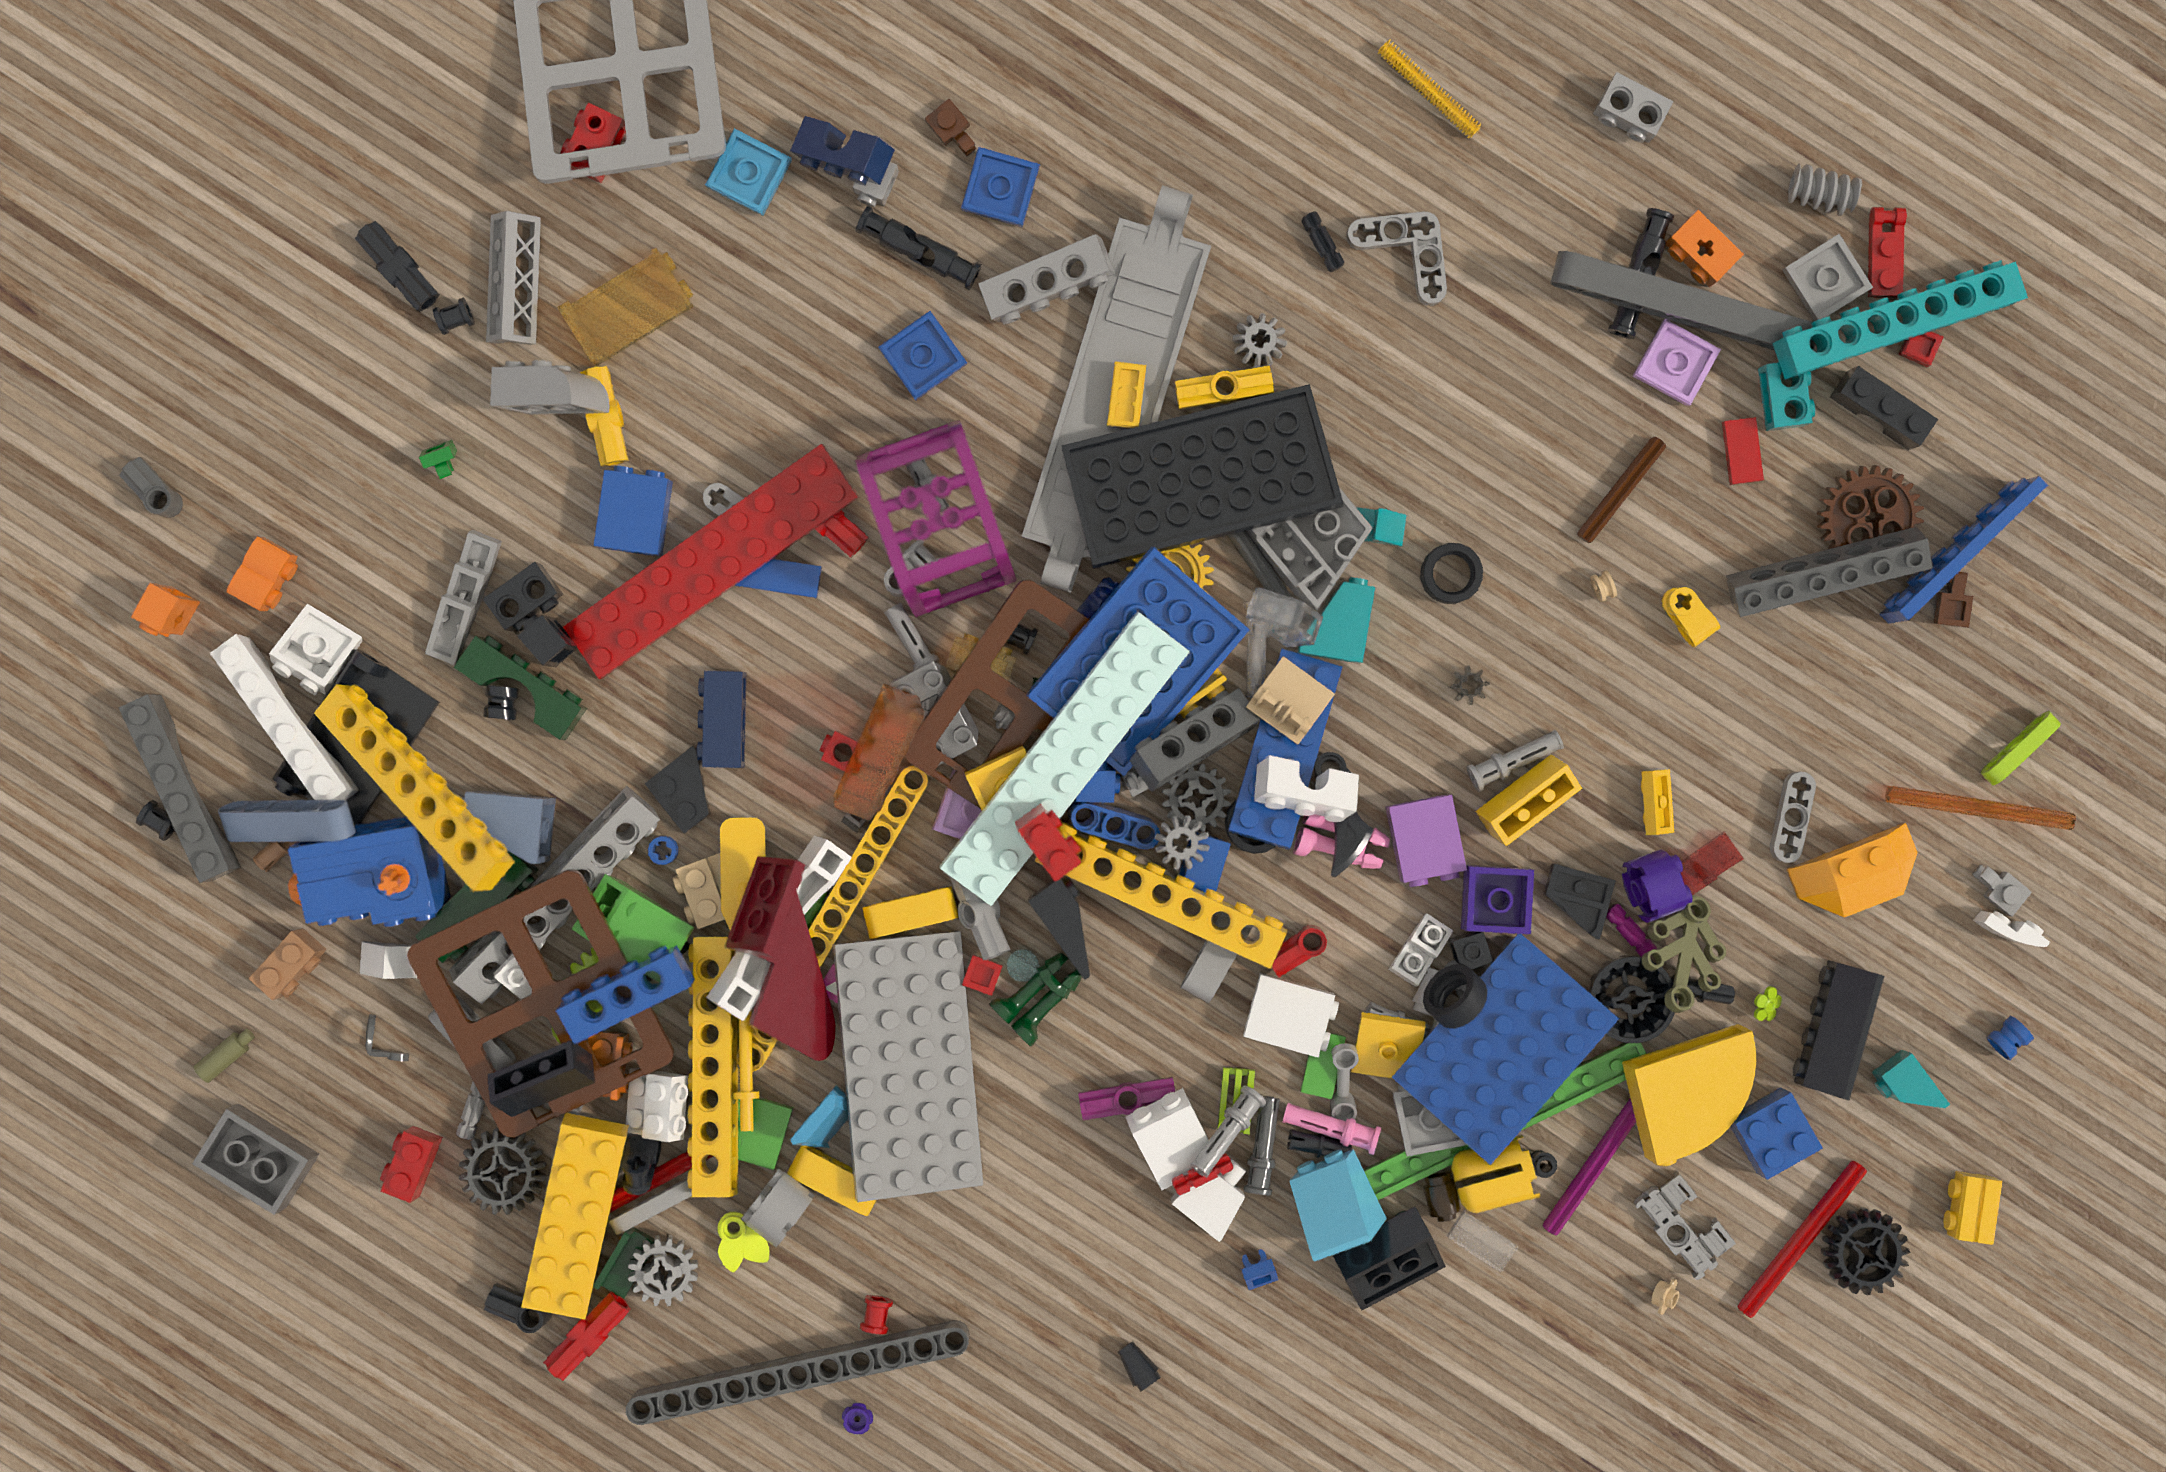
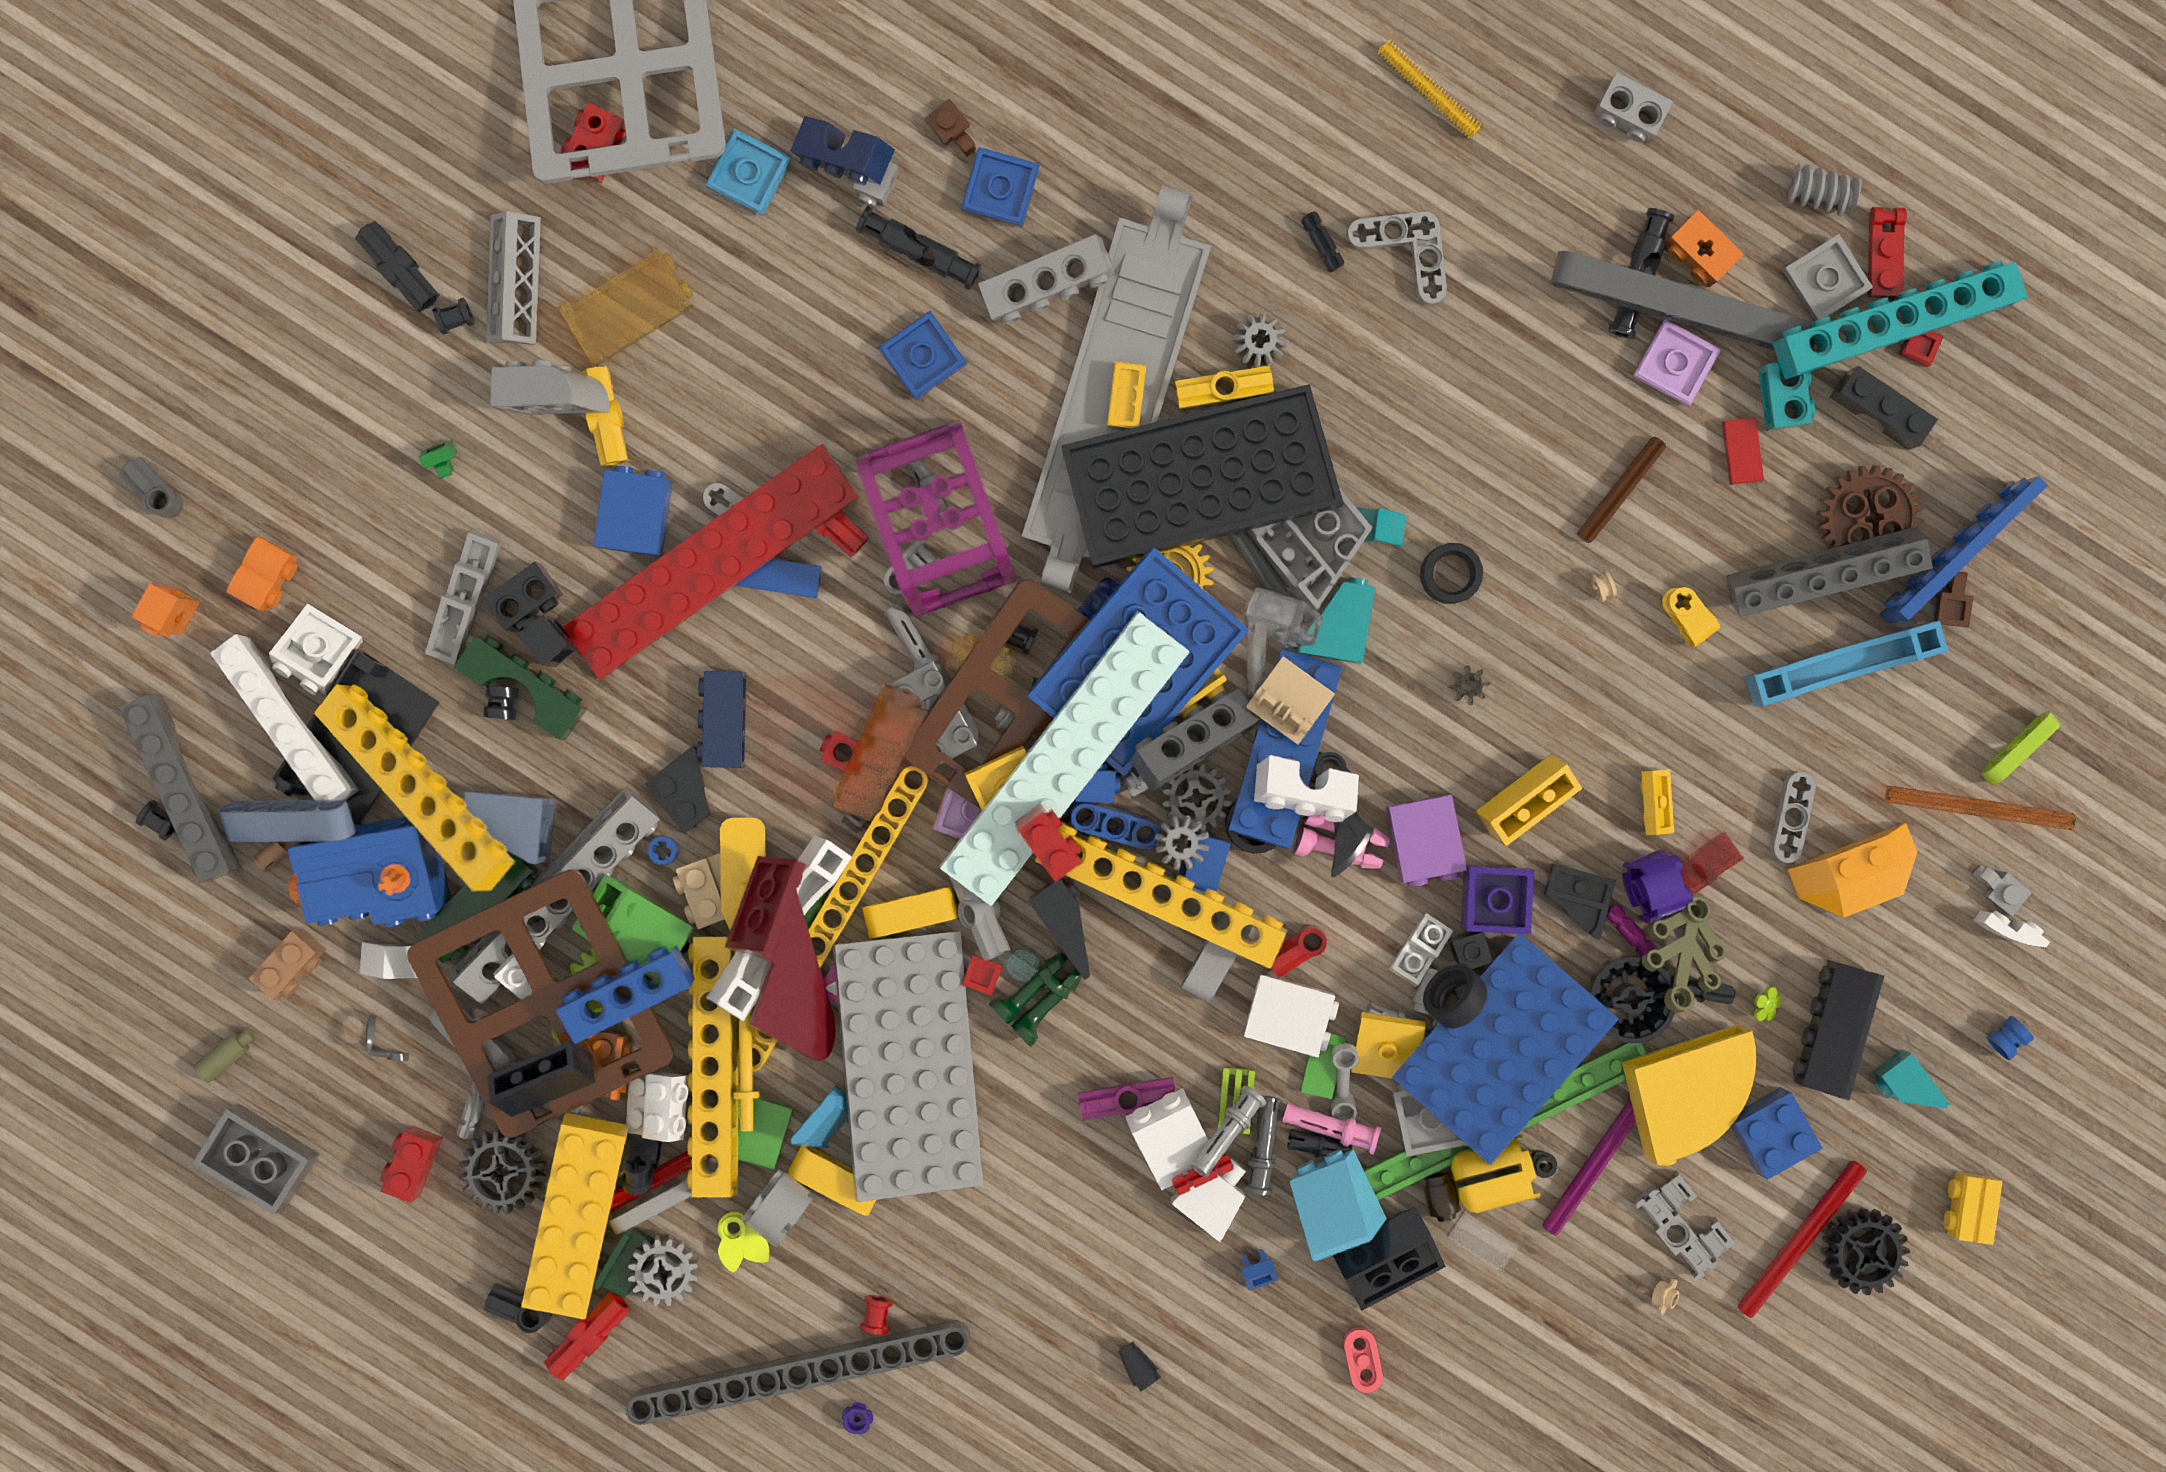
(1363, 1358): none -> coral plate
(1501, 765): light grey pin -> none
(1846, 663): none -> dark azure arch

